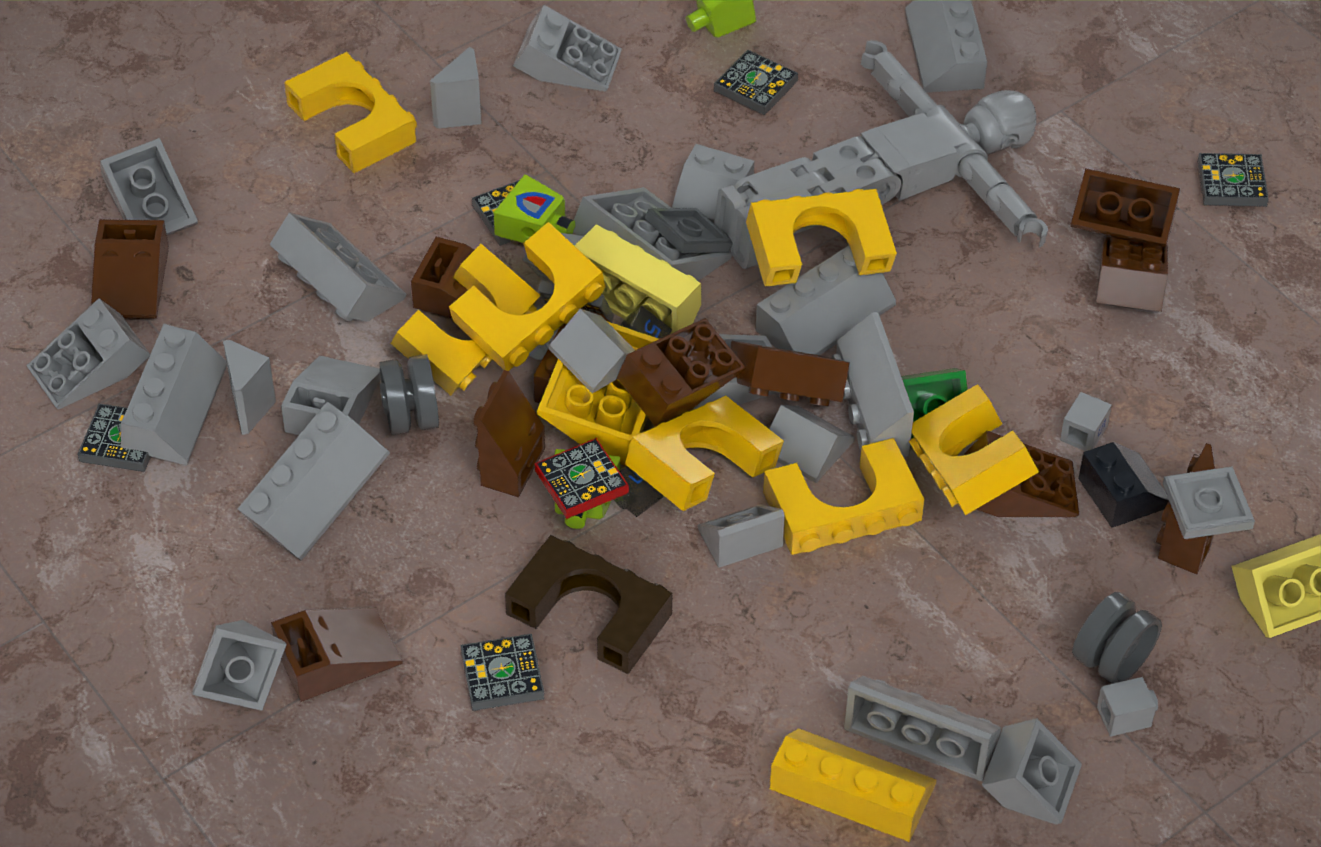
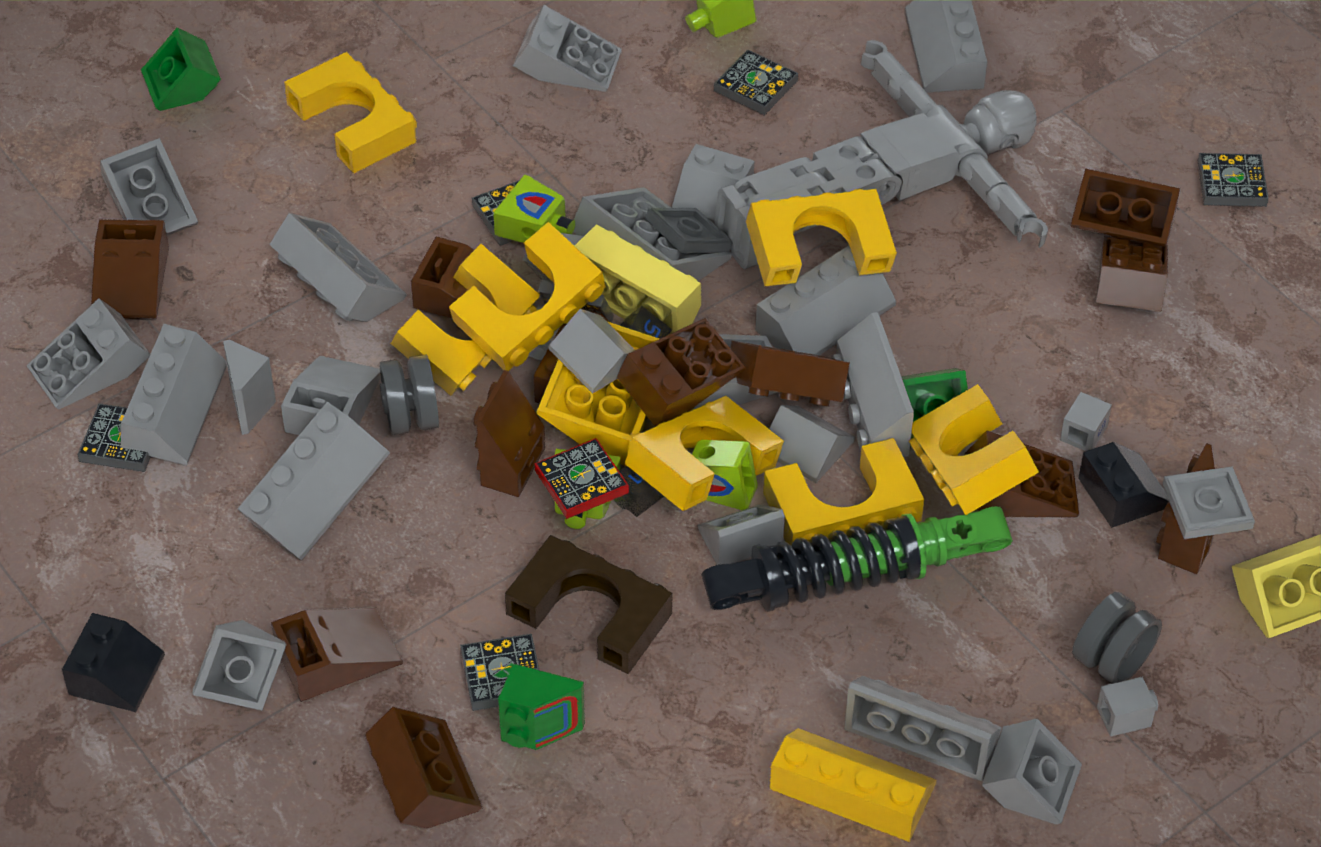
(111, 663): none -> black slope
(180, 71): none -> green slope
(421, 768): none -> reddish brown slope
(457, 93): light grey slope -> none
(539, 707): none -> green slope
(733, 469): none -> lime torso
(895, 549): none -> black piece

